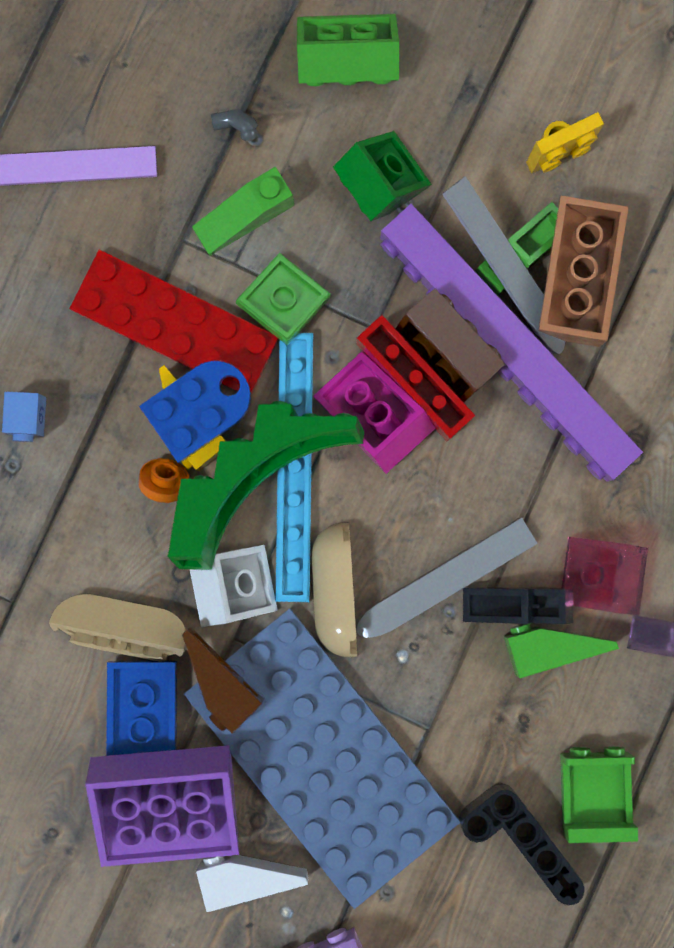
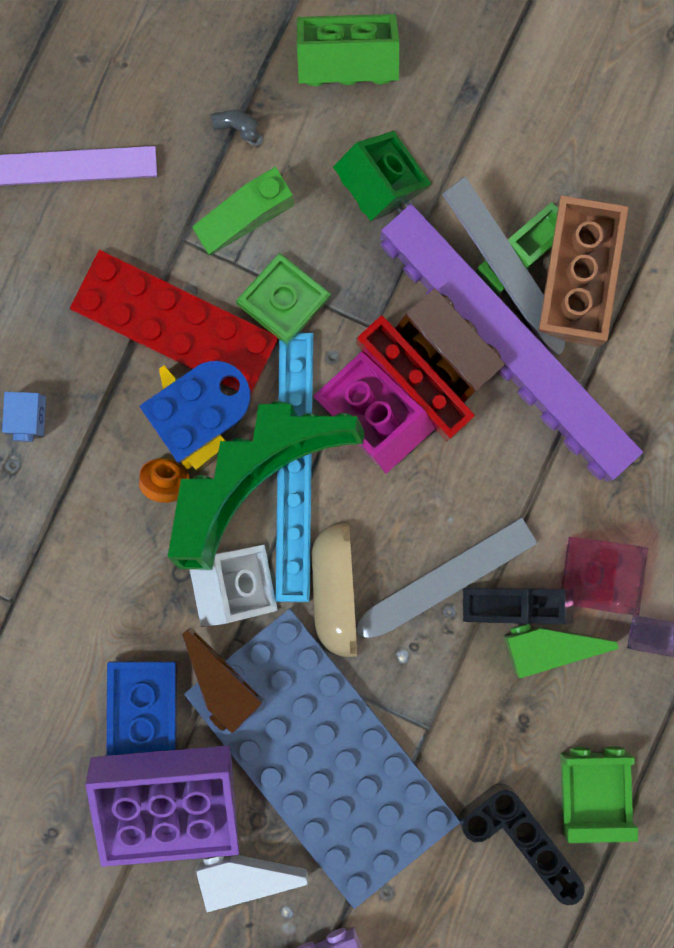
(120, 627): tan brick -> none
(562, 141): yellow plate -> none

